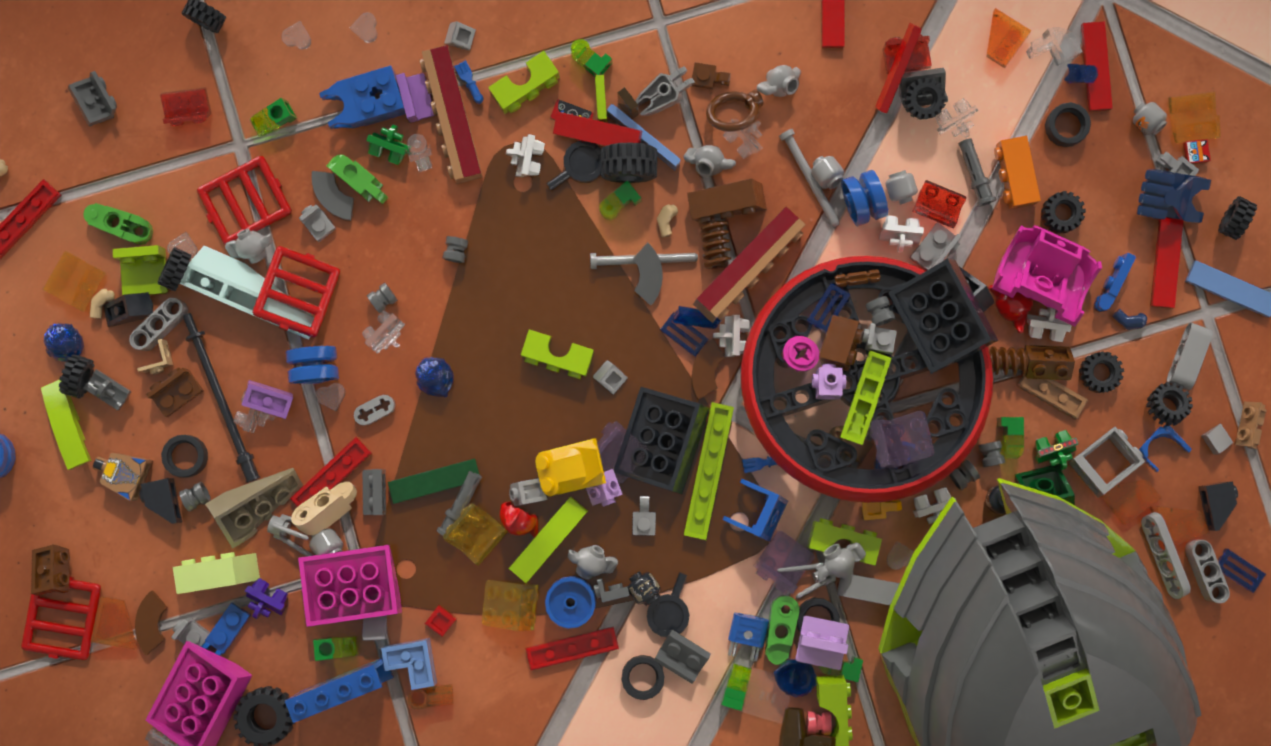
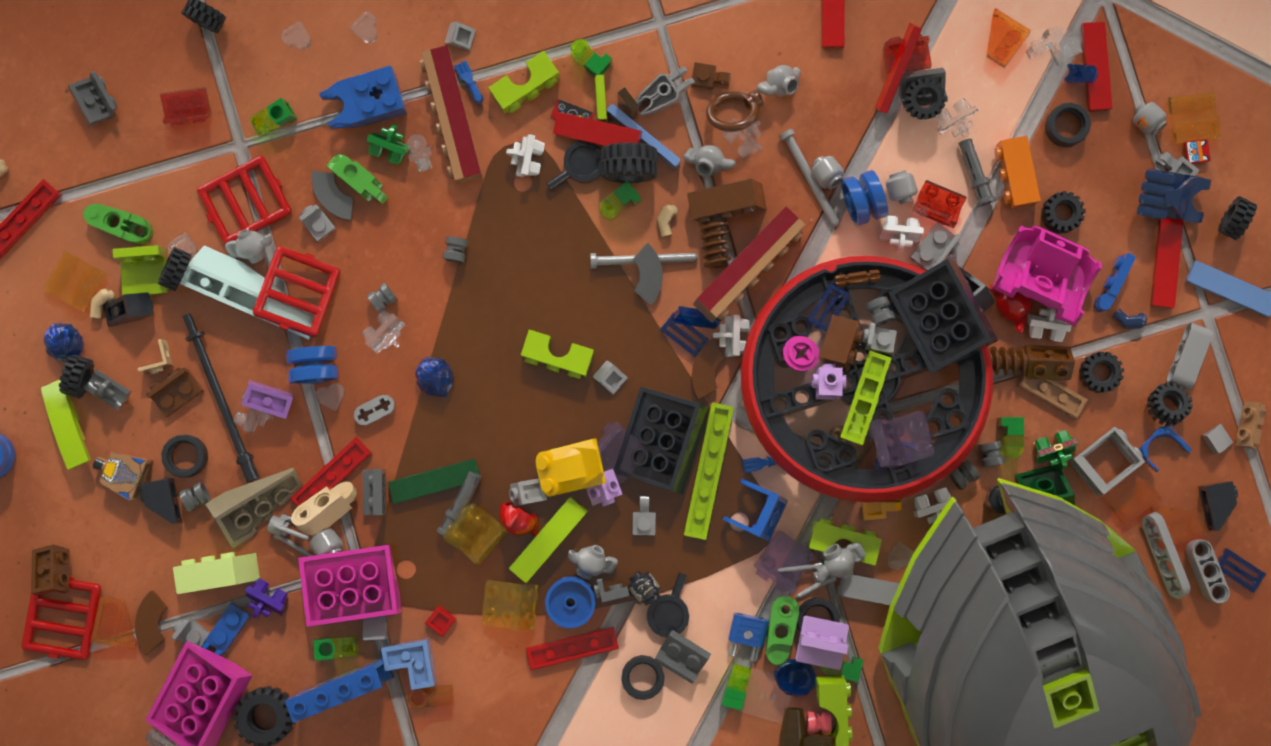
(148, 326): light grey beam -> none
(415, 97): medium lavender panel -> none

